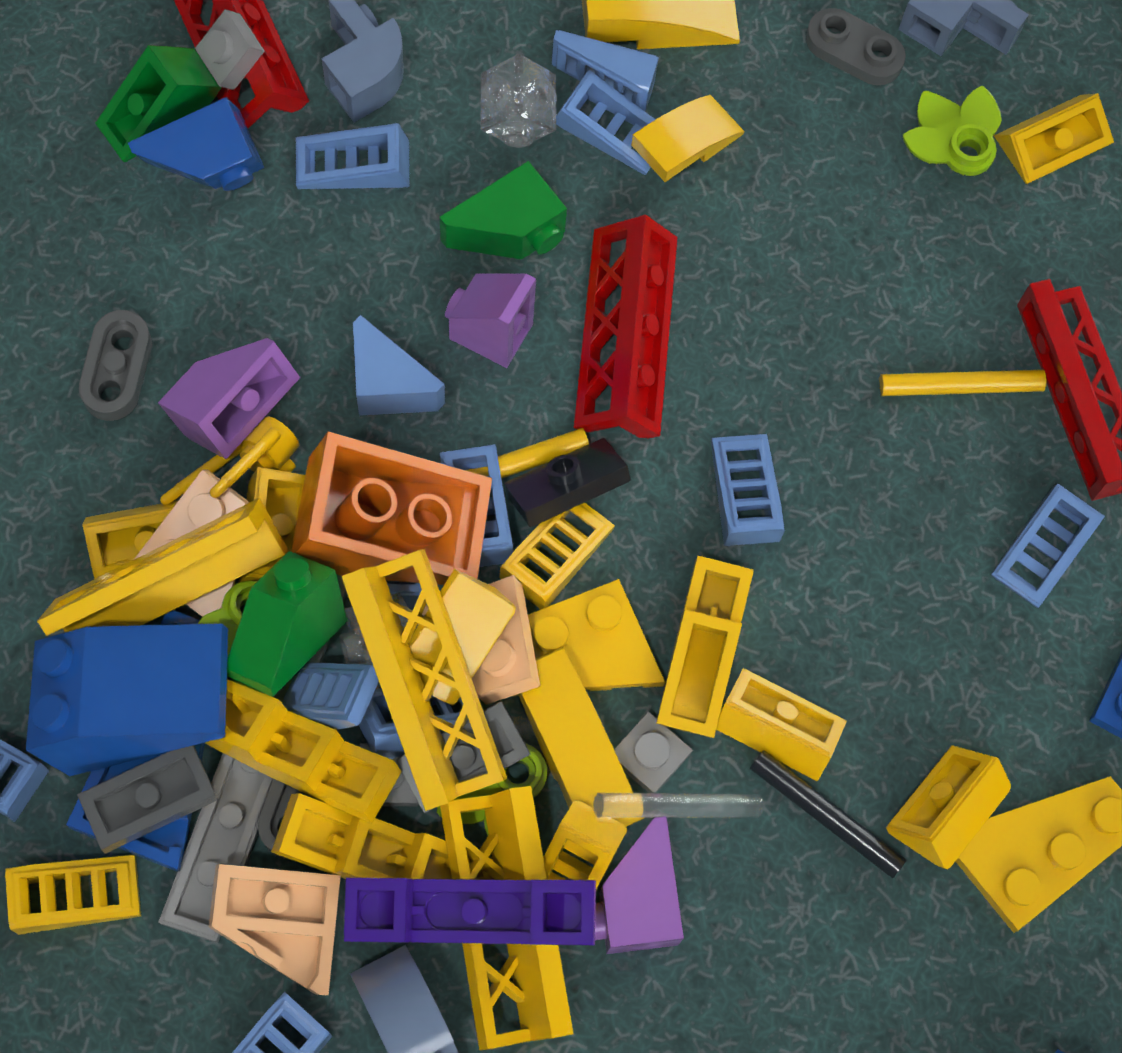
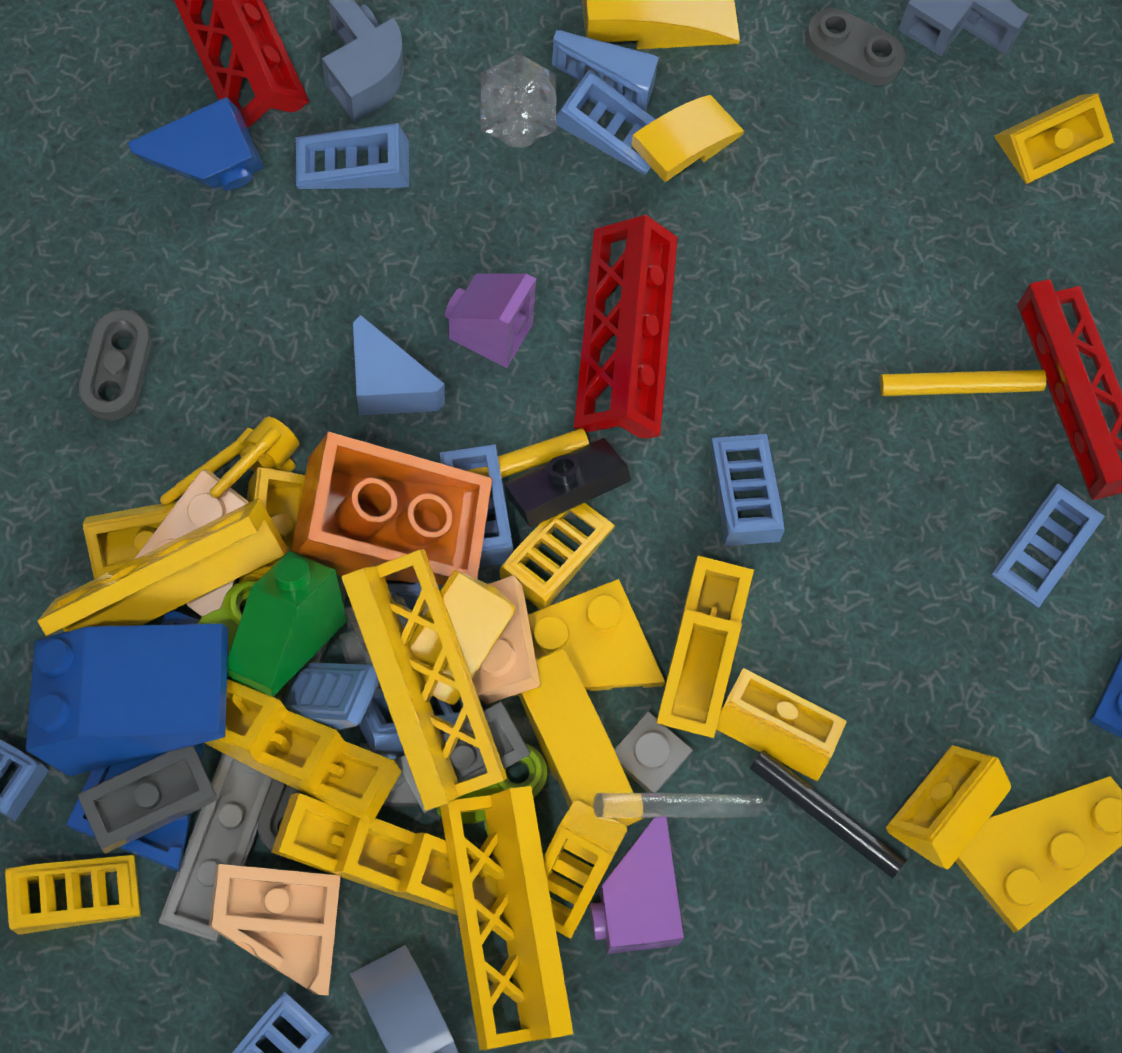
(156, 92): green slope -> none
(229, 49): light grey plate -> none
(229, 395): medium lavender slope -> none
(470, 911): dark purple slope -> none
(507, 217): green slope -> none
(949, 127): lime plate -> none

